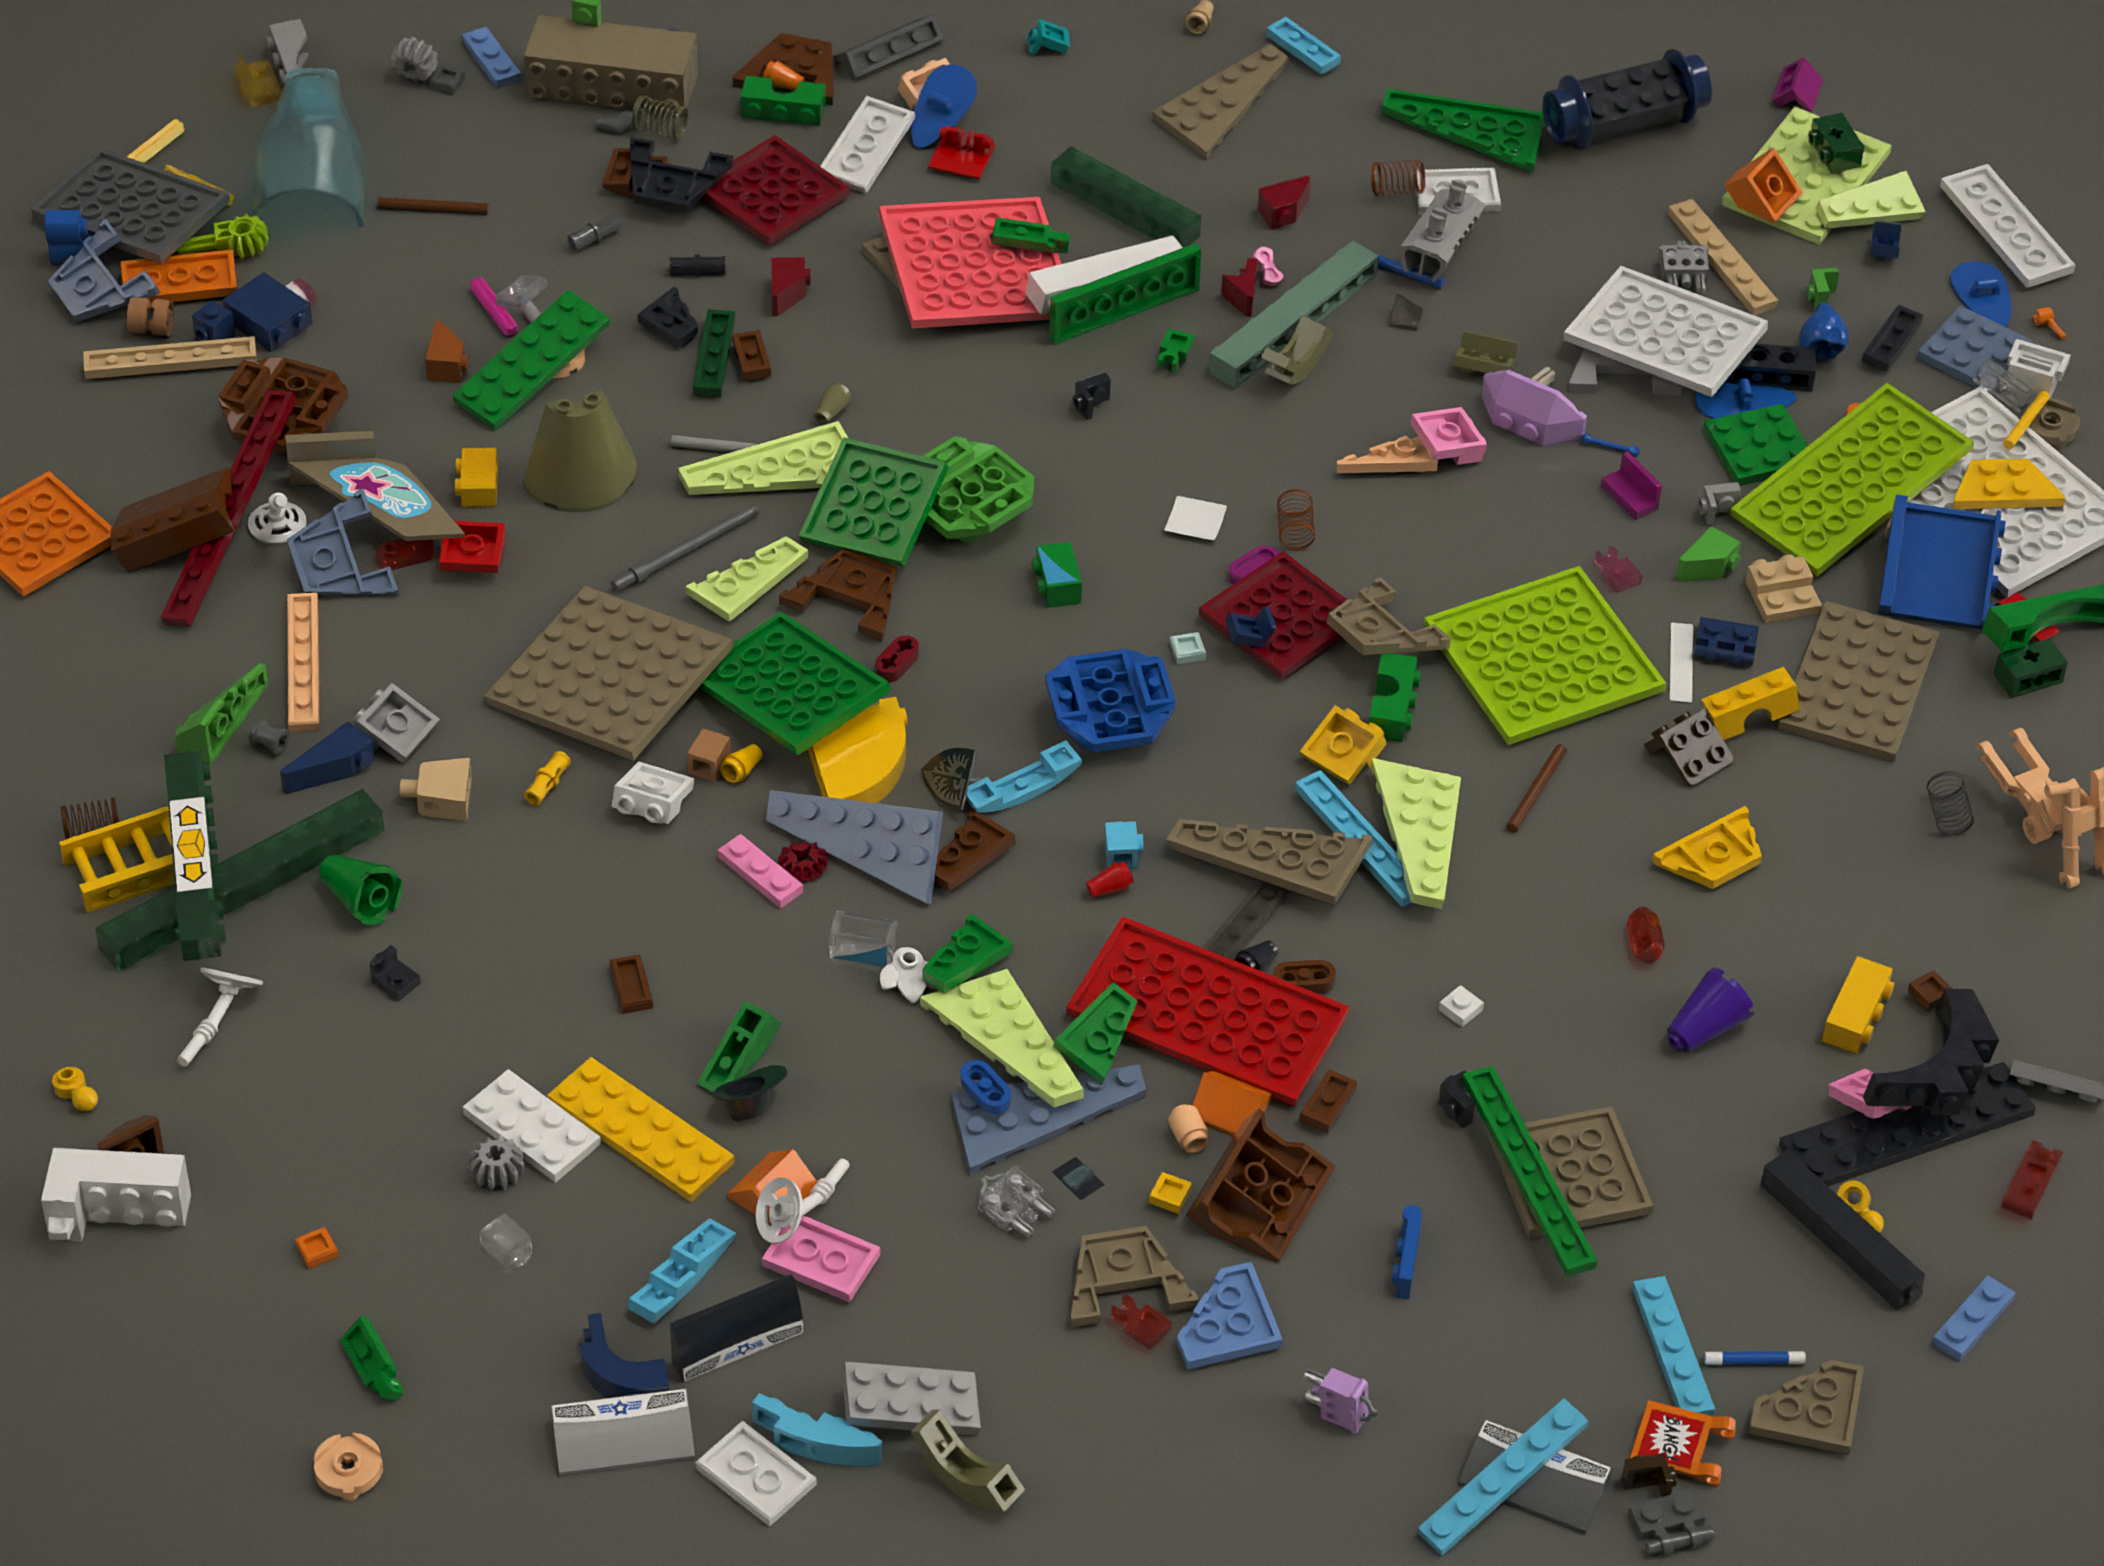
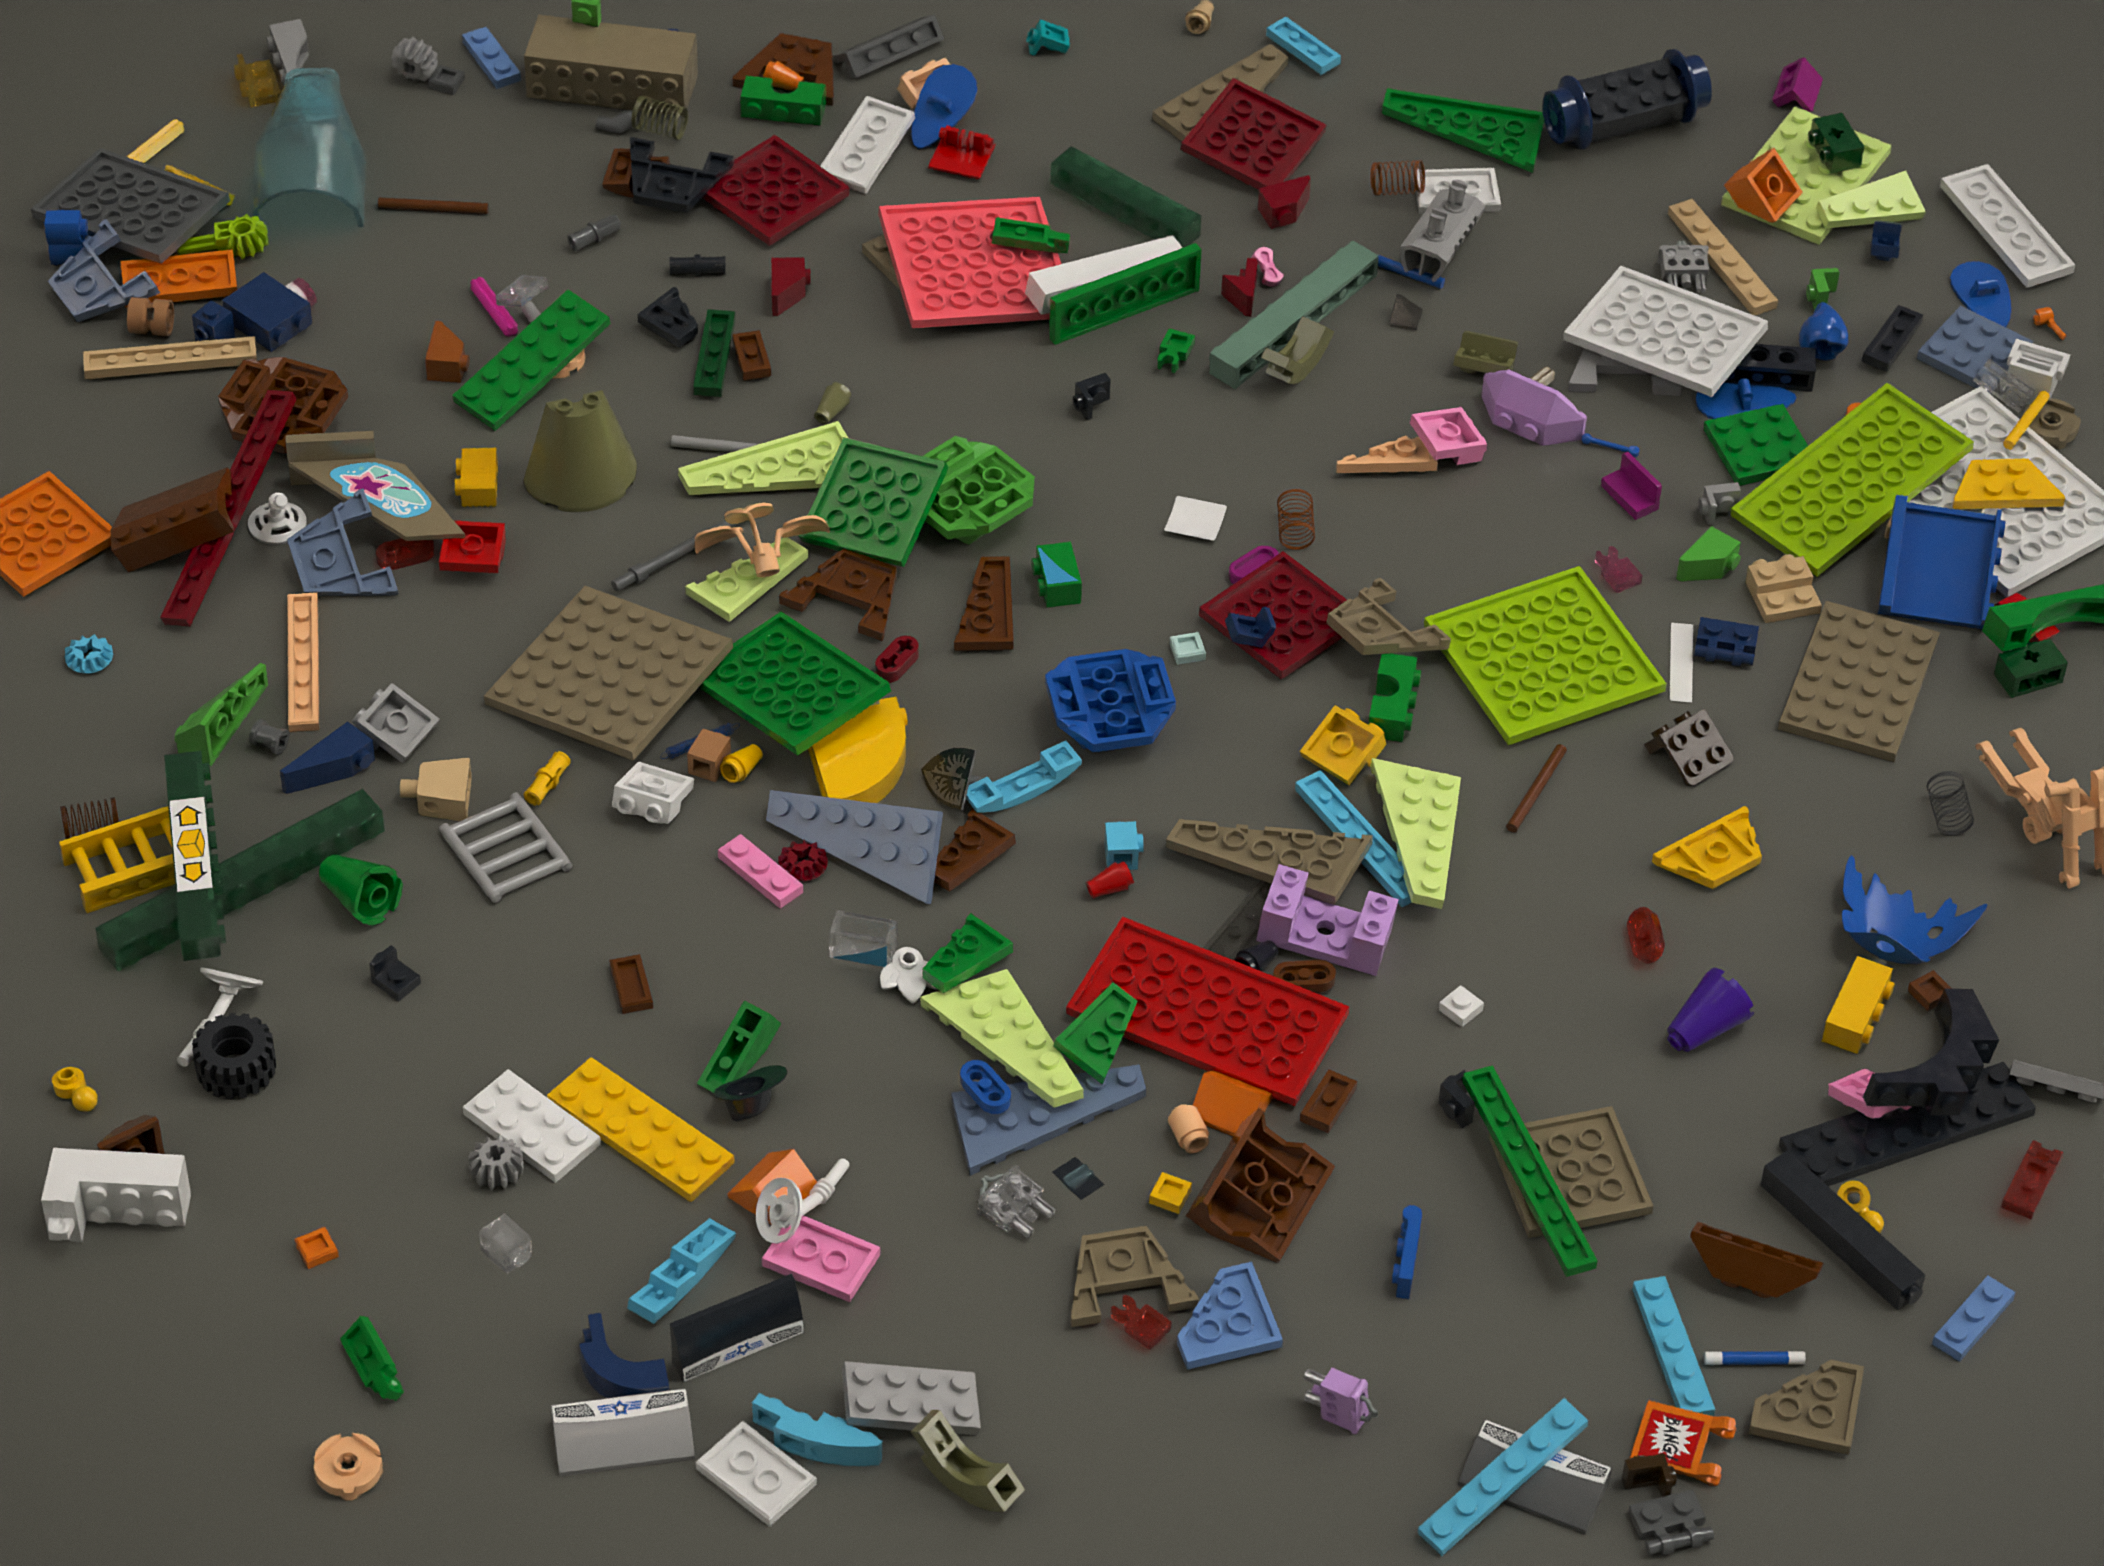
(95, 661): none -> medium azure gear
(238, 1074): none -> black tyre
(530, 822): none -> light grey bar
(719, 728): none -> blue piece
(764, 556): none -> light nougat plant
(988, 610): none -> reddish brown wing
(1253, 136): none -> dark red plate
(1294, 922): none -> lavender plate
(1751, 1263): none -> reddish brown wedge
(1771, 691): yellow arch -> none
(1900, 930): none -> blue piece

